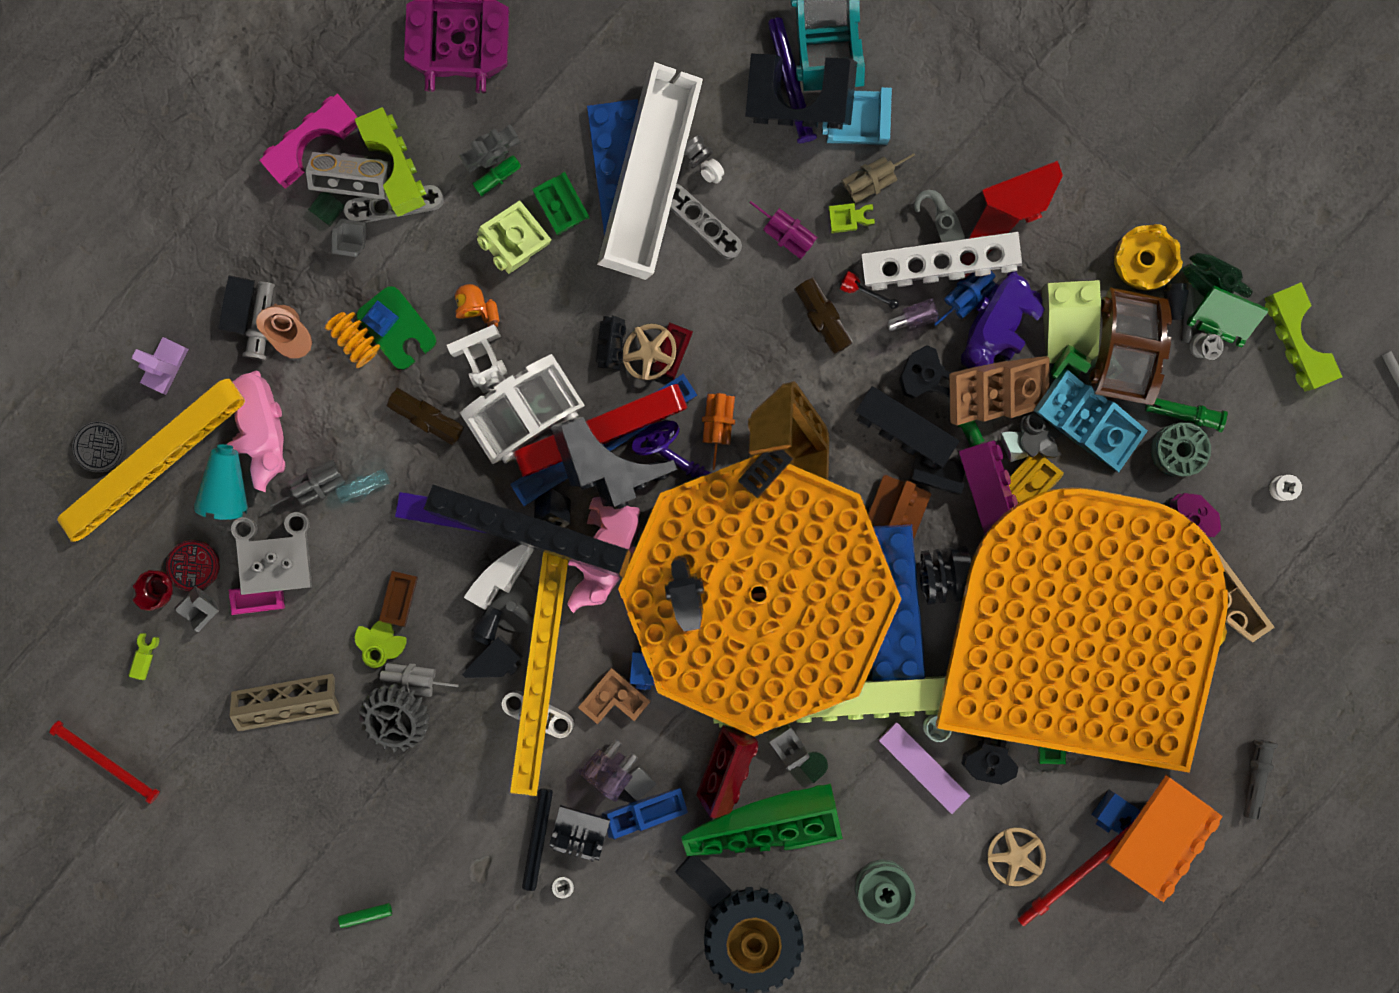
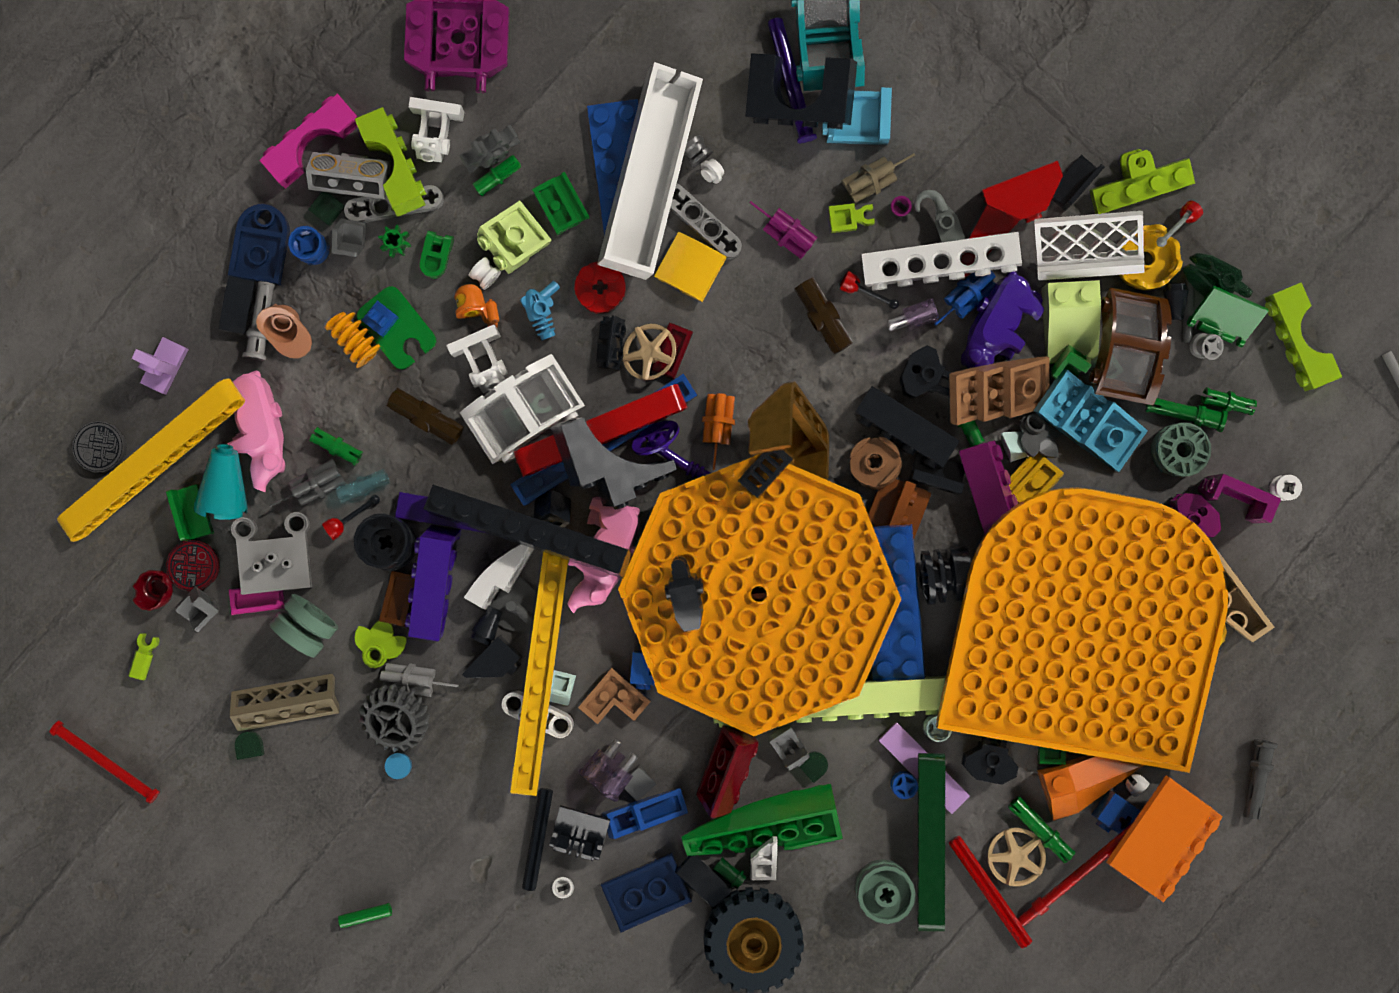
(187, 521): none -> green panel
(248, 745): none -> clear green tile
(260, 248): none -> dark blue tile
(303, 625): none -> sand green wheel
(308, 245): none -> blue wheel
(335, 527): none -> hinge
(336, 446): none -> green pin
(370, 540): none -> black wheel
(398, 765): none -> dark azure tile
(401, 239): none -> green gear
(431, 582): none -> dark purple wedge
(434, 263): none -> green plate
(435, 115): none -> white tile
(484, 273): none -> white wheel
(537, 309): none -> dark azure piece
(562, 687): none -> light aqua slope
(589, 298): none -> red plate
(645, 892): none -> dark blue tile
(690, 266): none -> yellow slope
(729, 873): none -> dark green pin
(764, 861): none -> white tile
(875, 477): none -> medium nougat plate
(897, 210): none -> magenta hinge
(905, 789): none -> blue wheel
(931, 842): none -> dark green beam
(990, 892): none -> red axle
(1045, 833): none -> green pin
(1075, 182): none -> black panel
(1081, 782): none -> orange wedge
(1090, 262): none -> white fence
(1137, 786): none -> white hinge
(1141, 181): none -> lime plate
(1185, 216): none -> hinge
(1228, 401): none -> green pin
(1262, 504): none -> magenta panel

